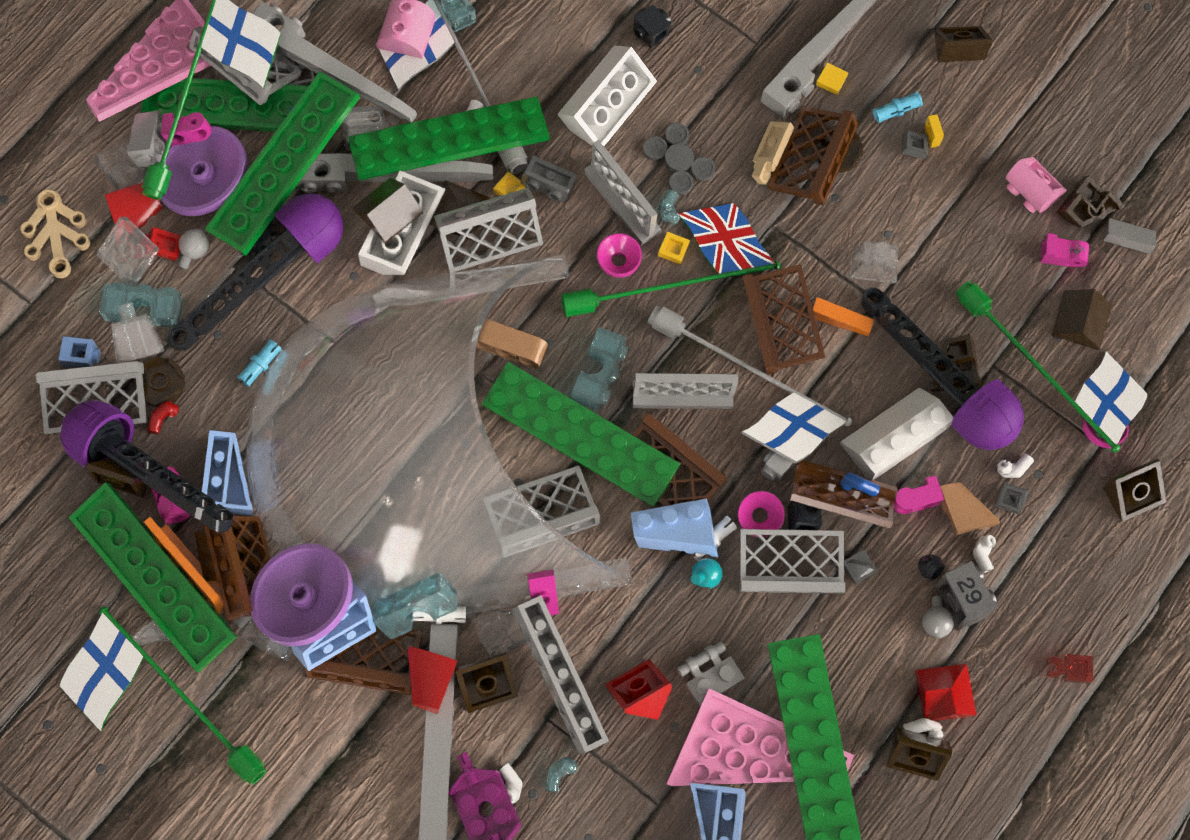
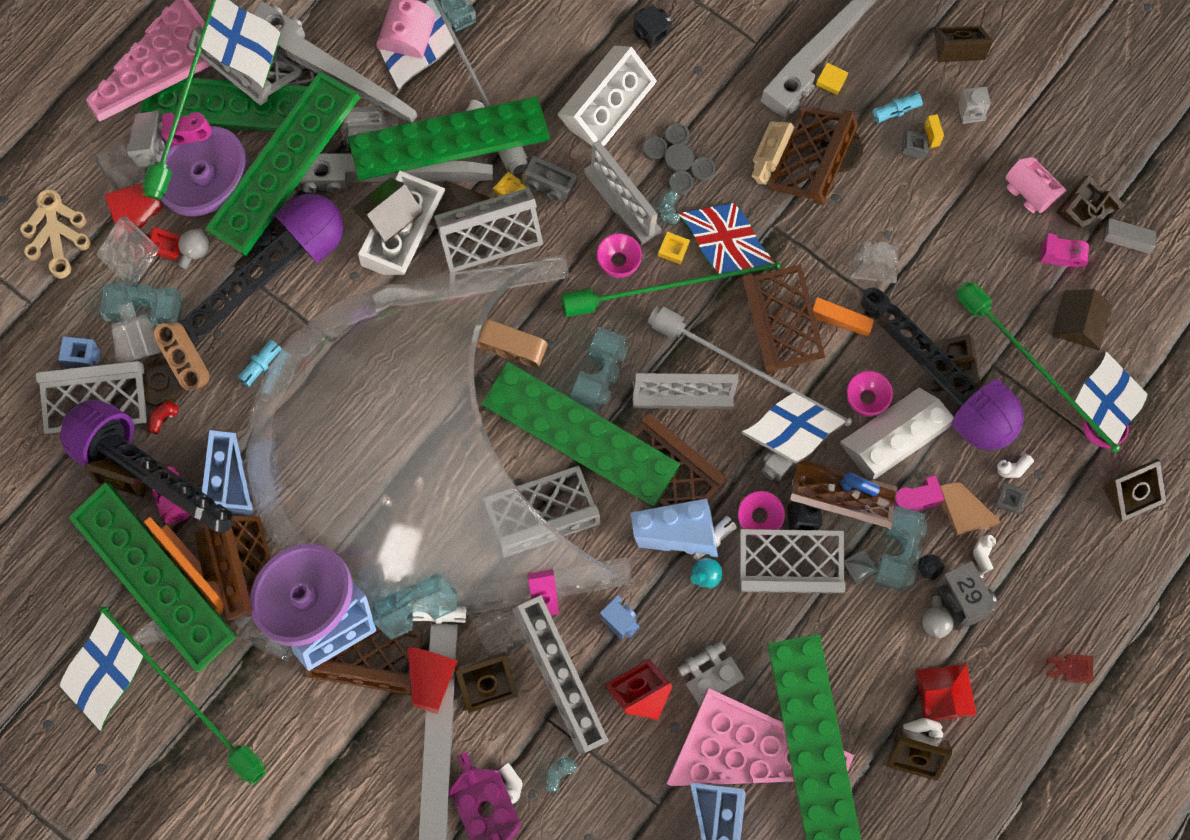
(170, 350): none -> medium nougat beam
(619, 618): none -> medium blue brick
(869, 382): none -> dark pink piece
(897, 571): none -> clear light blue arch
(974, 105): none -> light grey brick

